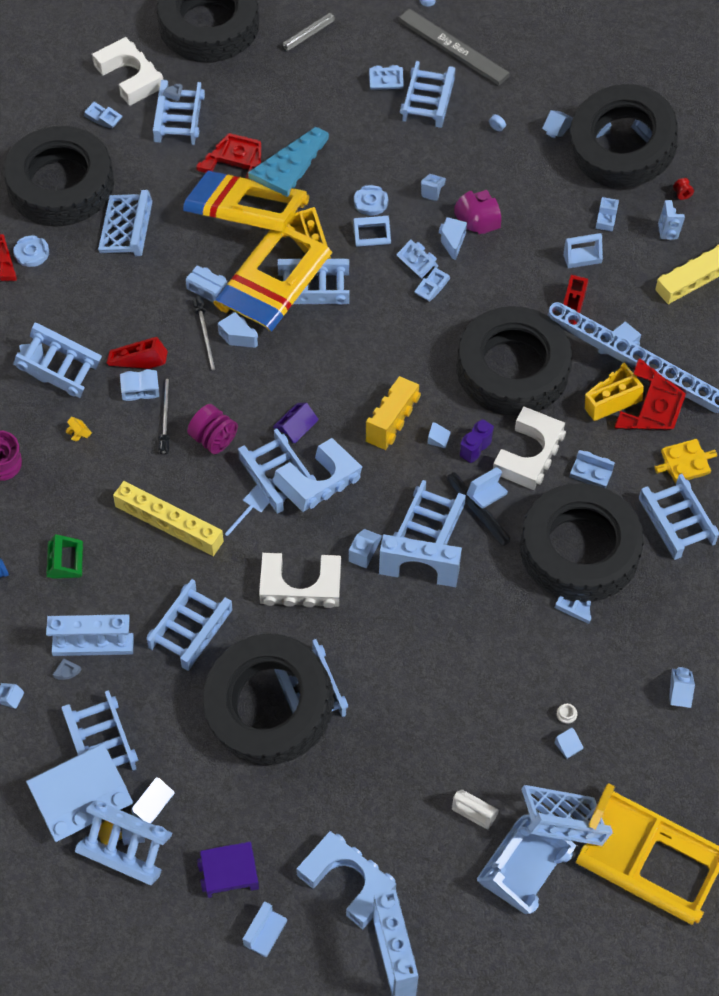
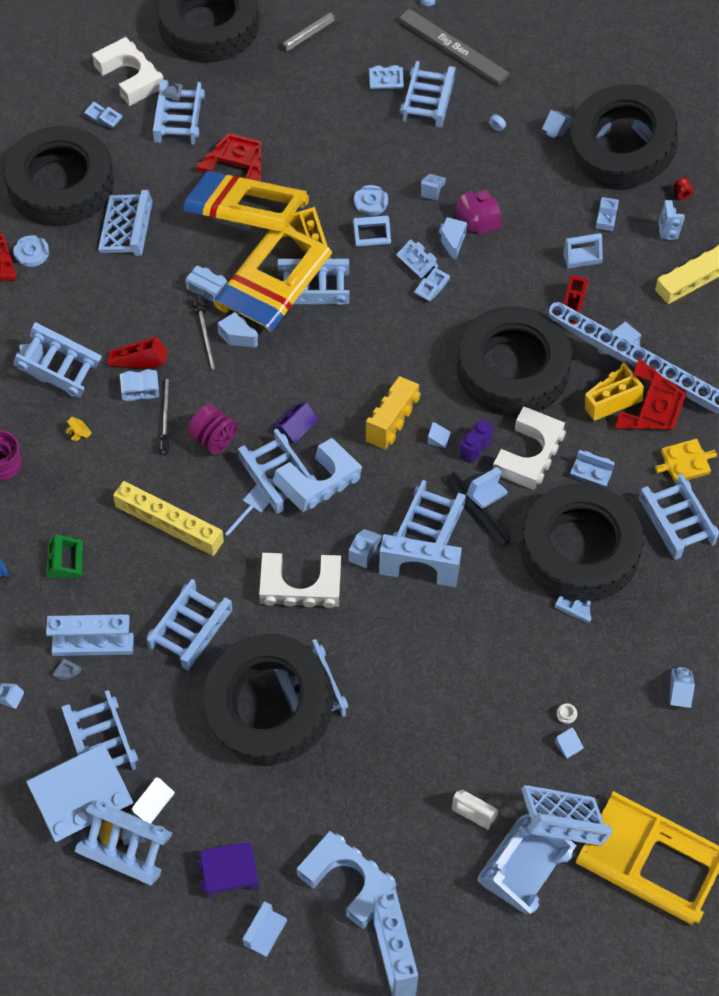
(290, 163): dark azure wing -> none
(600, 808): yellow tile -> none

